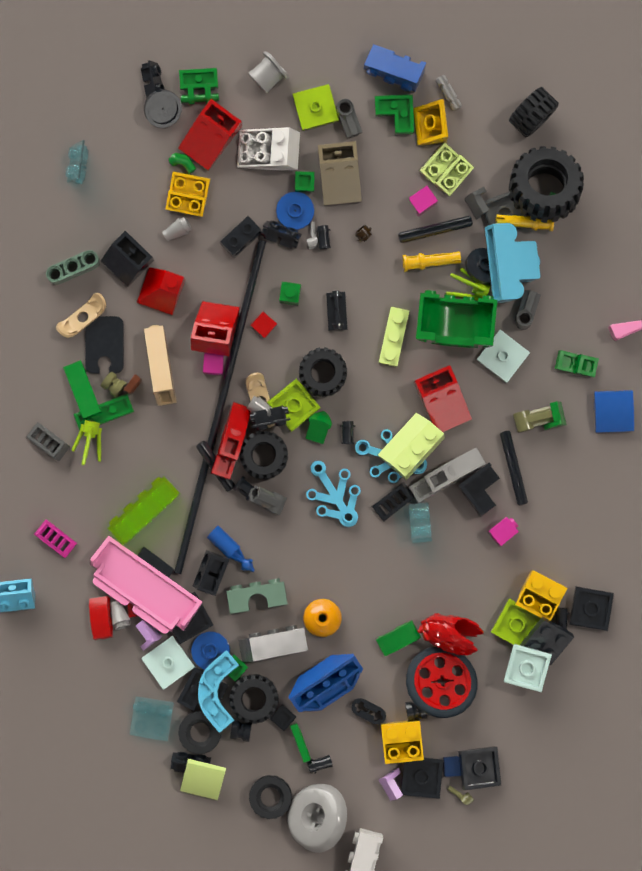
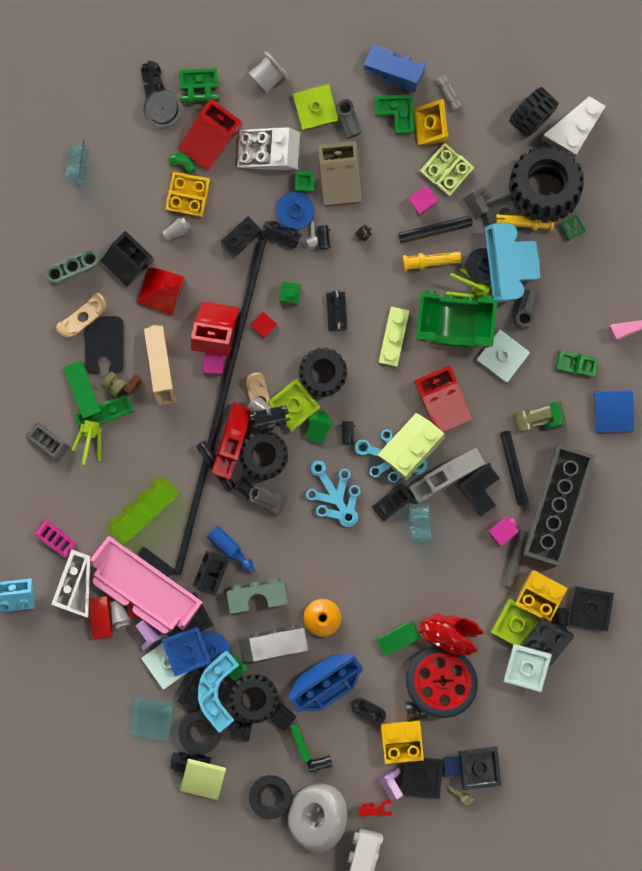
(74, 585): none -> white wedge
(186, 651): none -> blue plate
(369, 809): none -> red plate
(515, 558): none -> dark grey piece
(558, 505): none -> dark grey brick
(572, 227): none -> green tile
(574, 128): none -> white wedge

